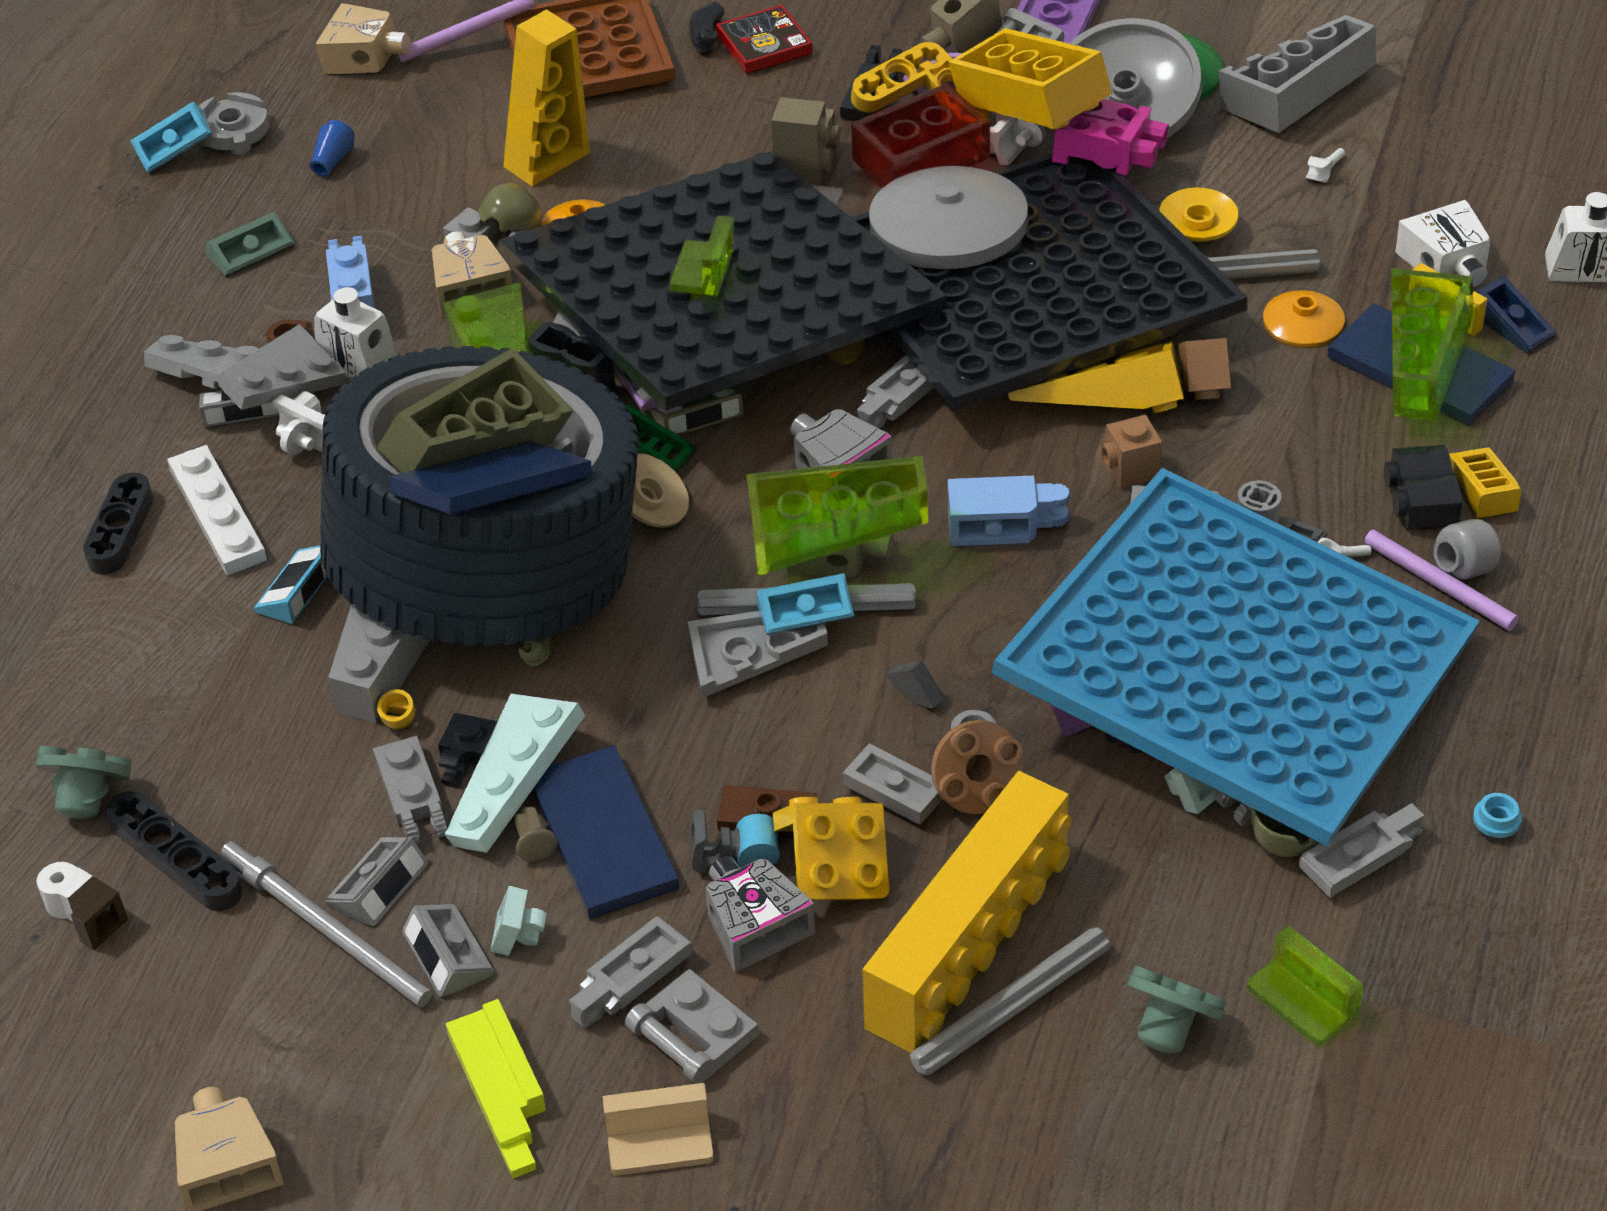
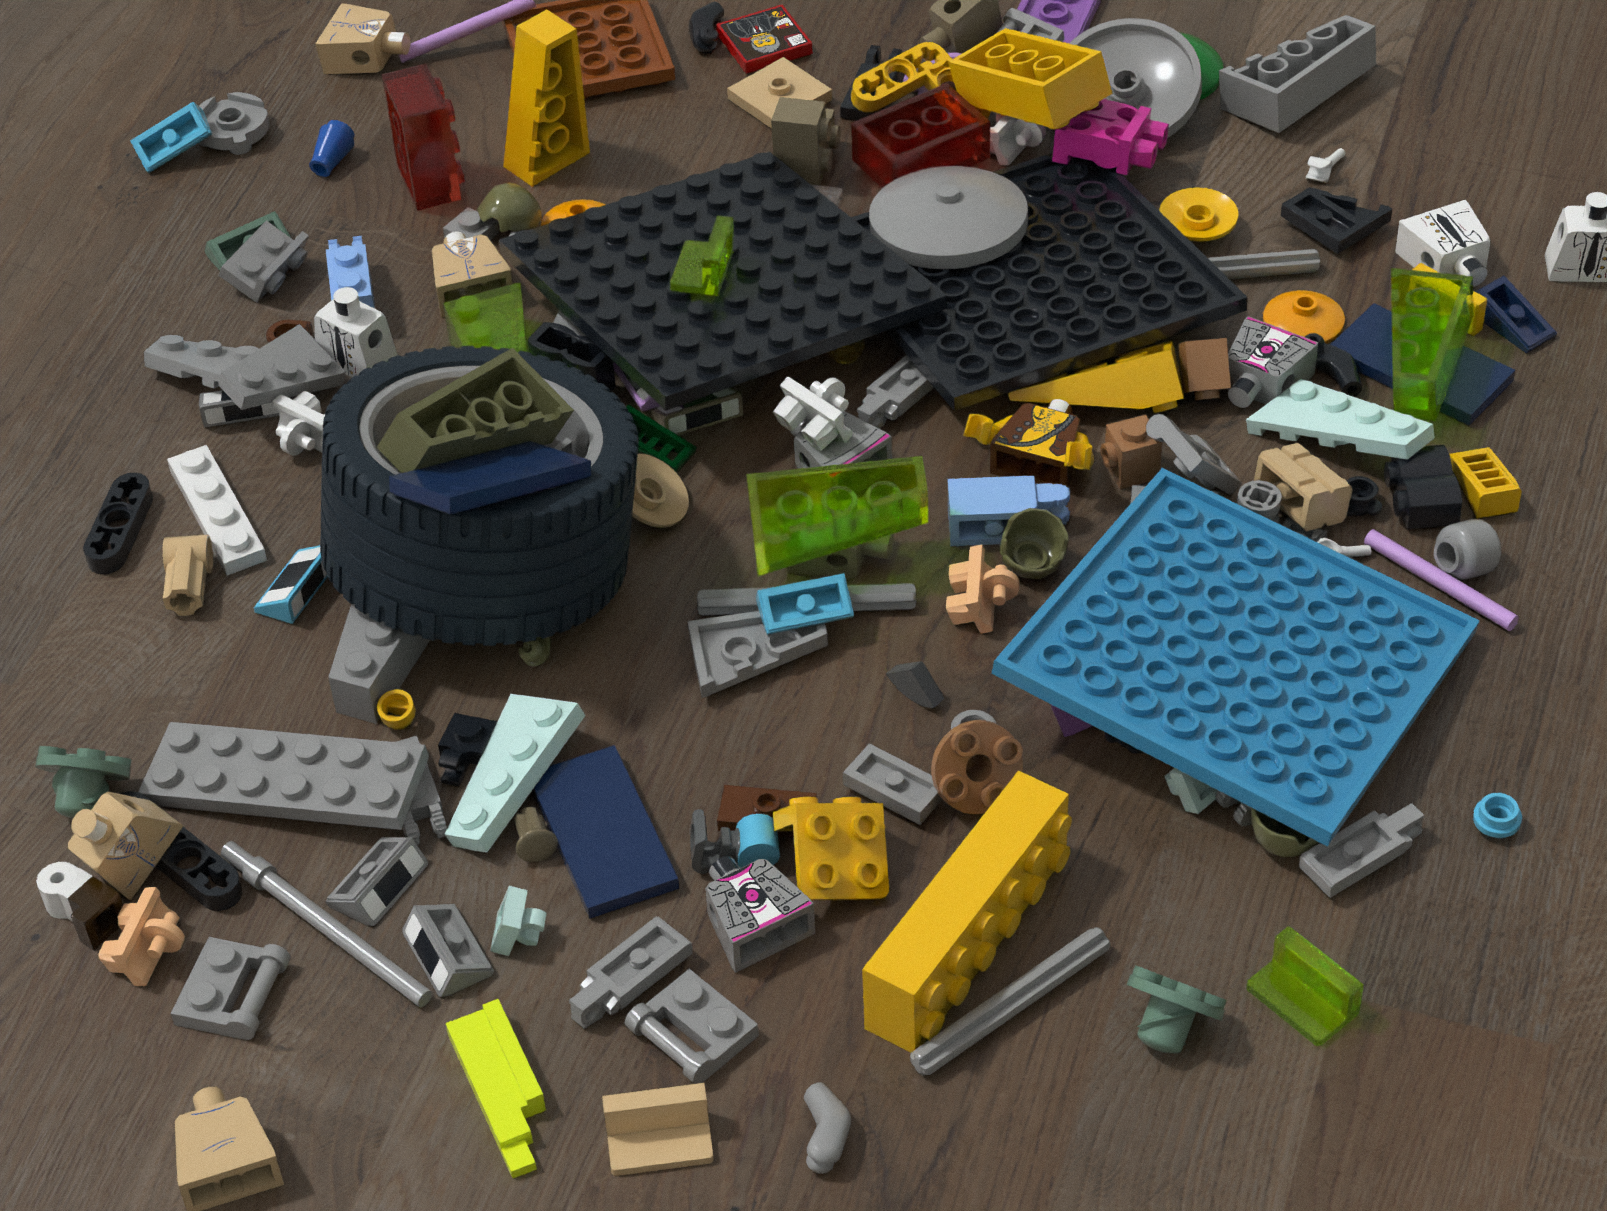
(122, 839): none -> tan torso
(146, 933): none -> light nougat hips
(186, 565): none -> tan piece
(218, 981): none -> light grey plate
(263, 261): none -> light grey bracket
(285, 775): none -> light grey plate
(423, 136): none -> clear red brick
(761, 91): none -> tan plate
(820, 405): none -> white hips
(832, 1128): none -> light grey arm
(983, 590): none -> light nougat hips
(1034, 442): none -> torso
(1034, 543): none -> olive hair
(1193, 455): none -> light grey plate
(1267, 362): none -> light grey torso
(1308, 487): none -> tan brick
(1333, 218): none -> black wing
(1338, 365): none -> black arm
(1340, 420): none -> light aqua wing
(1363, 497): none -> black plate

